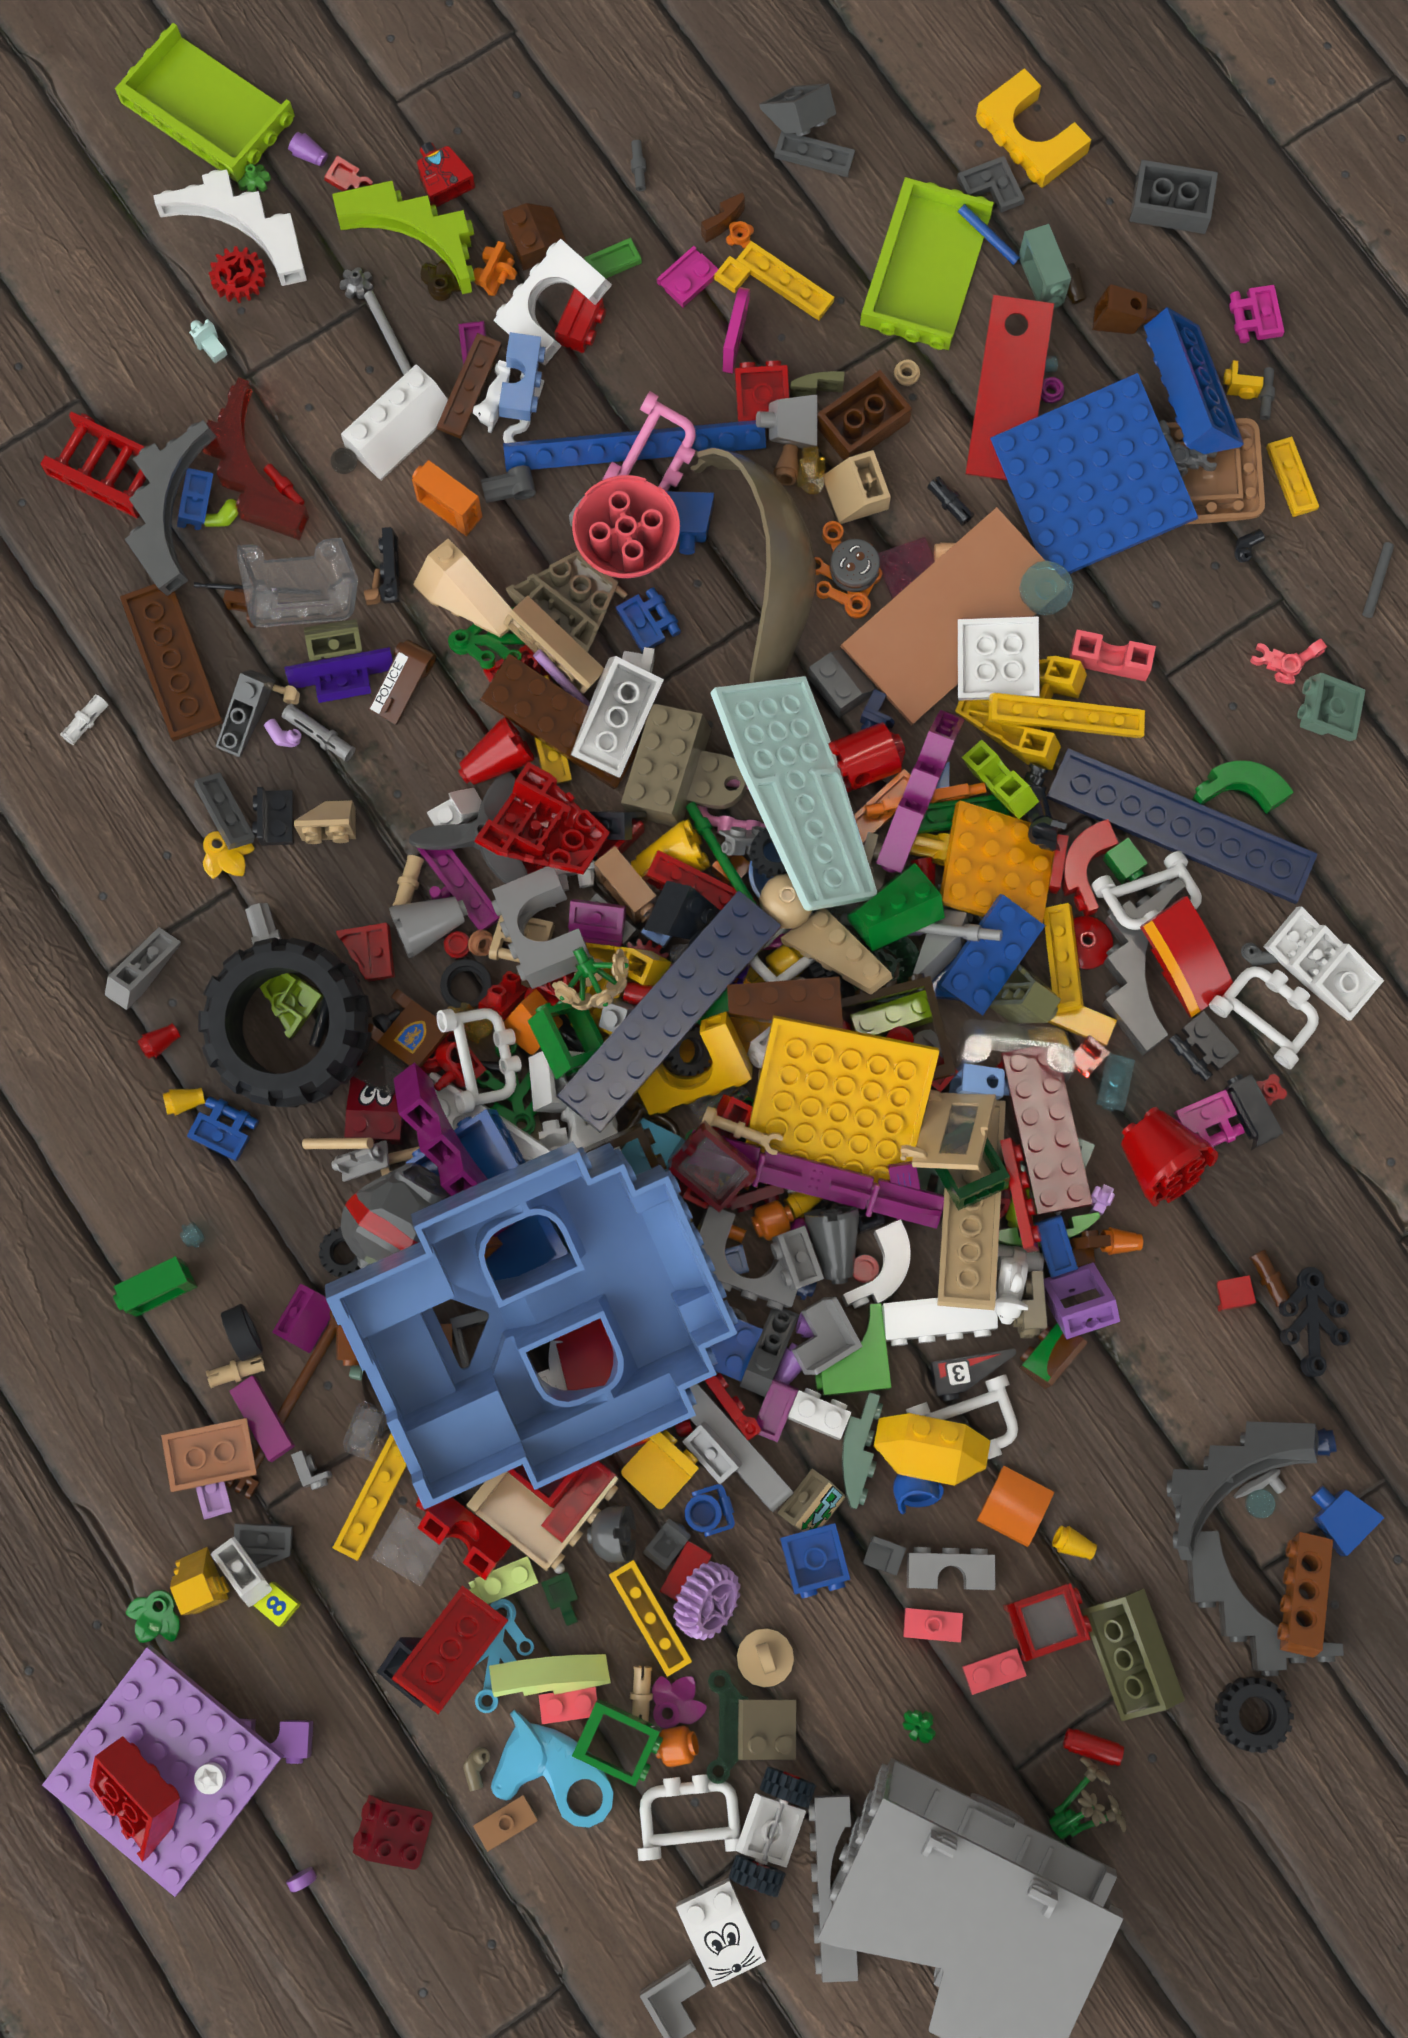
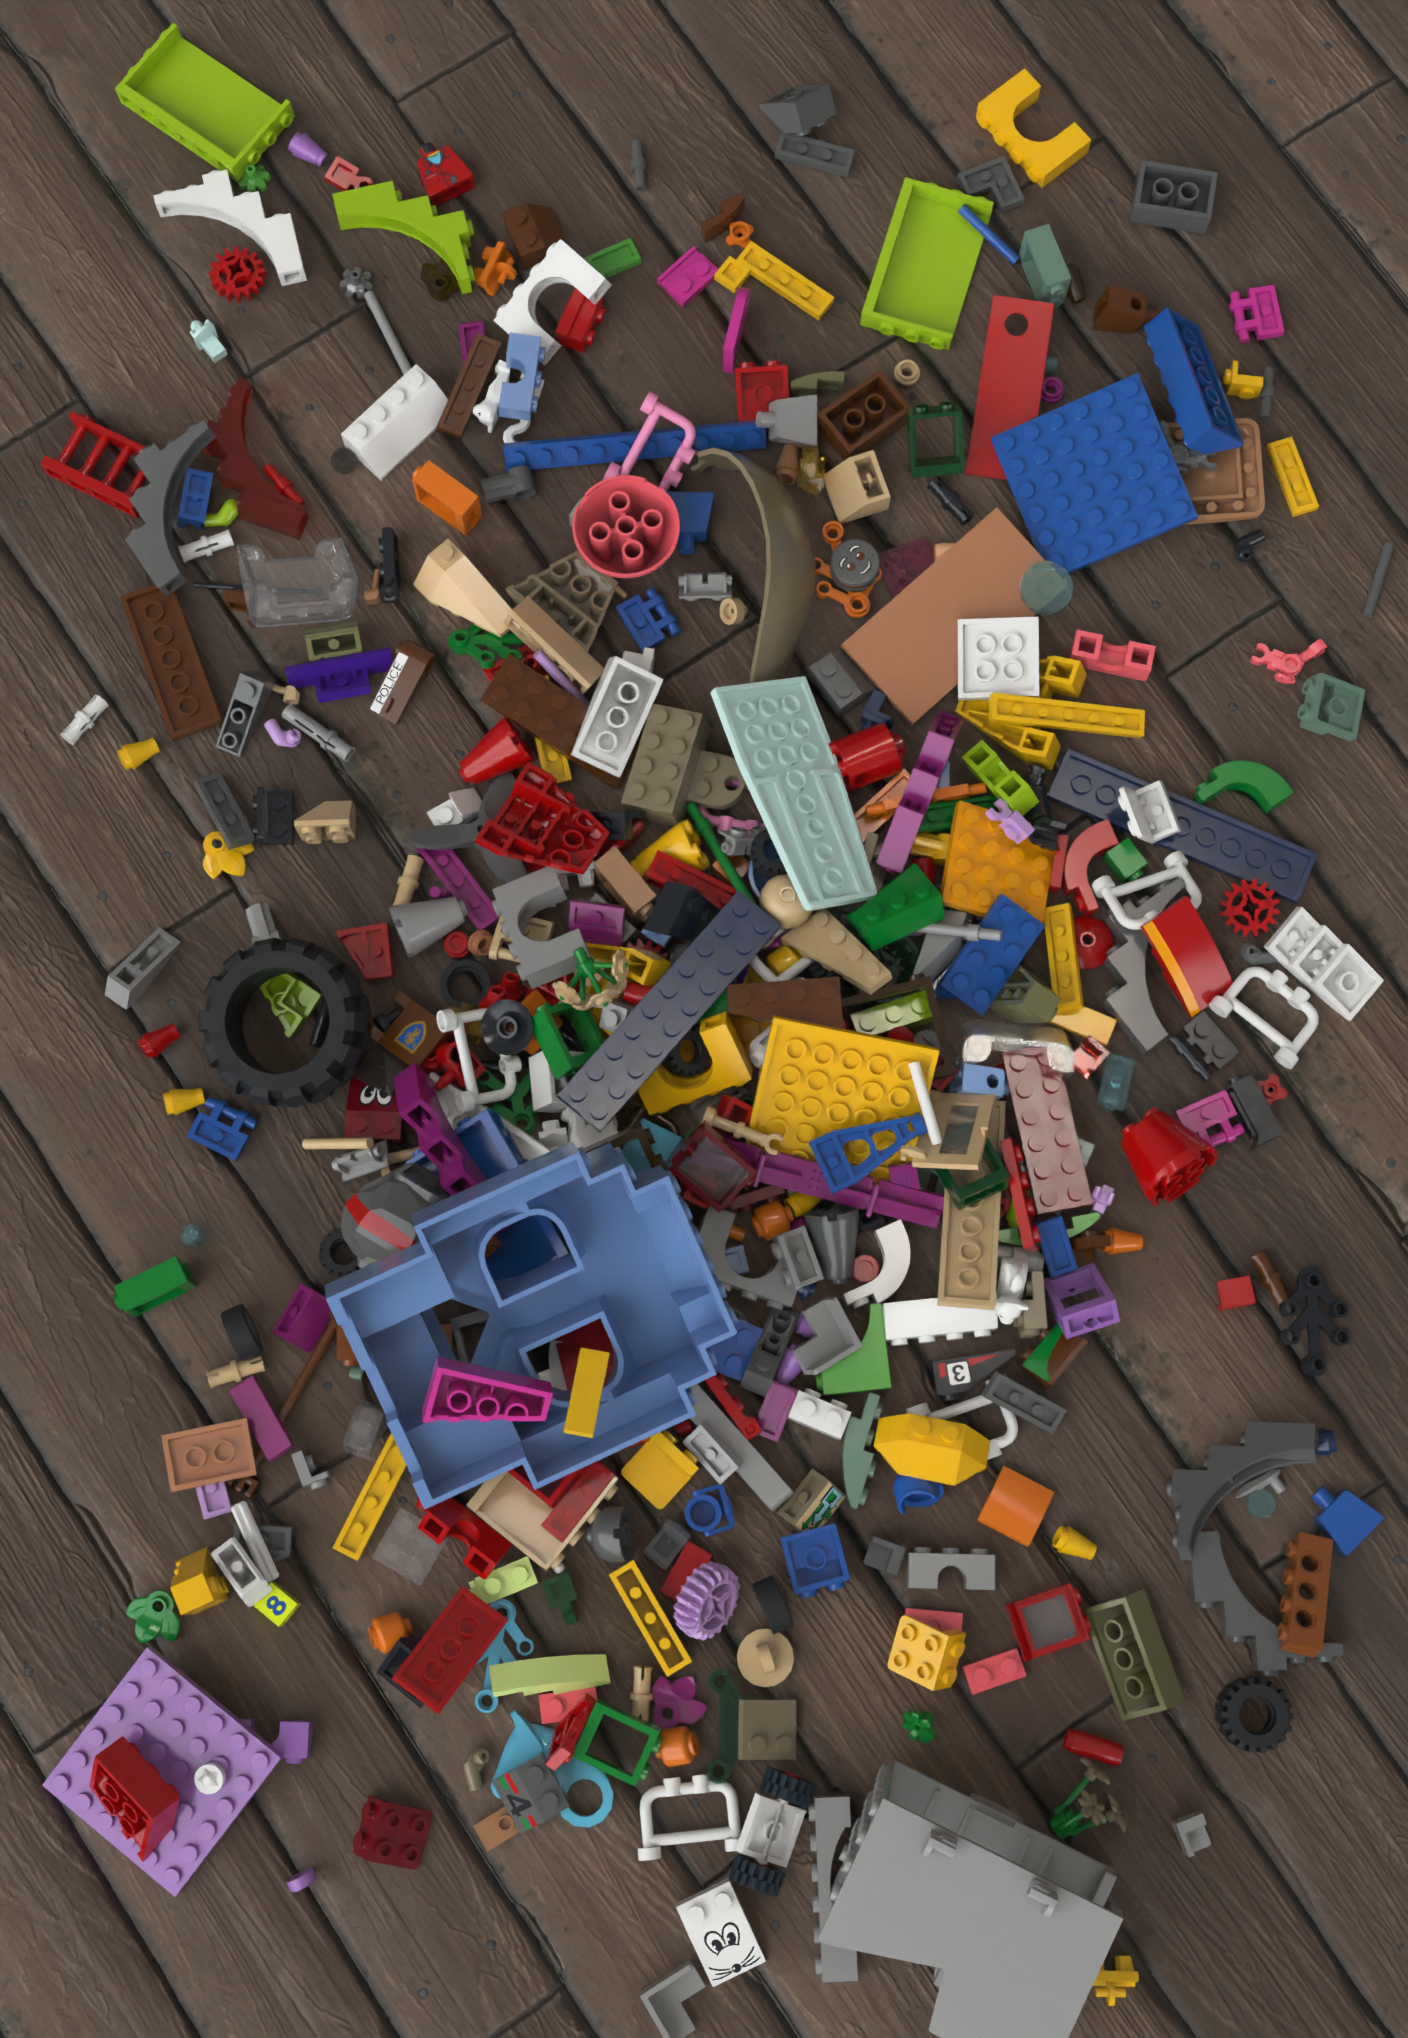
(137, 753): none -> yellow cone
(203, 546): none -> white pin
(254, 1541): none -> white axle
(387, 1631): none -> orange head
(483, 1394): none -> dark pink wedge
(496, 1031): none -> black dish
(531, 1793): none -> dark grey slope
(568, 1732): none -> red wing
(586, 1392): none -> yellow tile
(717, 588): none -> light grey hinge
(732, 611): none -> tan tile
(772, 1604): none -> black tyre
(833, 1161): none -> blue plate
(925, 1102): none -> white bar
(926, 1653): none -> yellow bracket
(938, 465): none -> dark green window
(1012, 823): none -> lavender plate
(1024, 1402): none -> dark grey plate
(1121, 1977): none -> yellow hips
(1149, 812): none -> white bracket
(1191, 1833): none -> light grey panel
(1267, 903): none -> red gear

